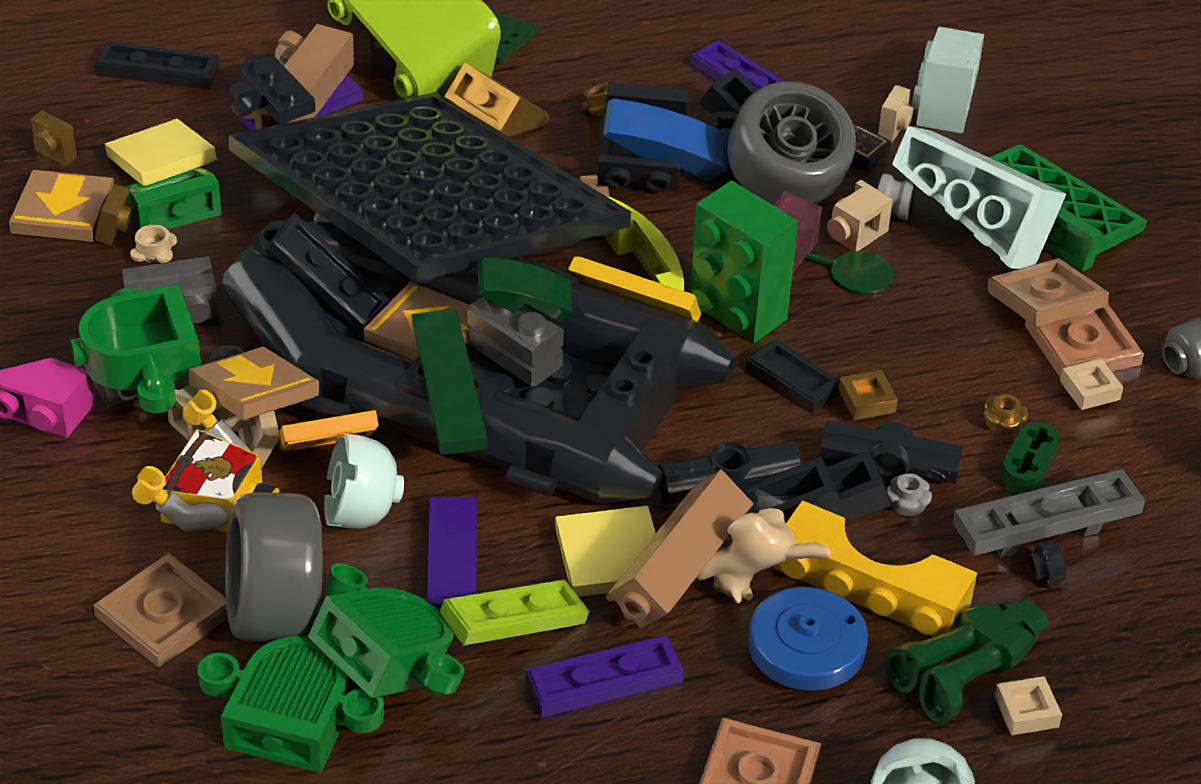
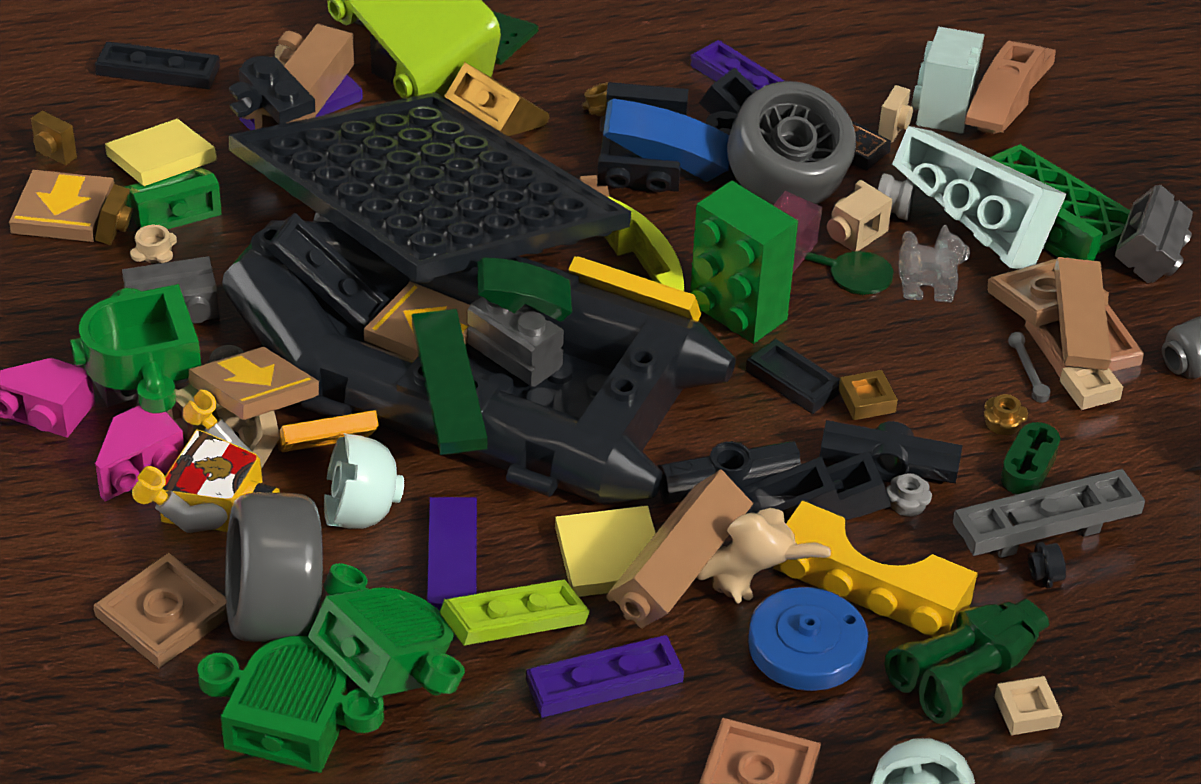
(133, 443): none -> dark pink slope
(931, 266): none -> clear animal
(1007, 85): none -> nougat slope
(1040, 391): none -> dark grey hinge
(1082, 313): none -> medium nougat tile
(1155, 235): none -> flat silver brick

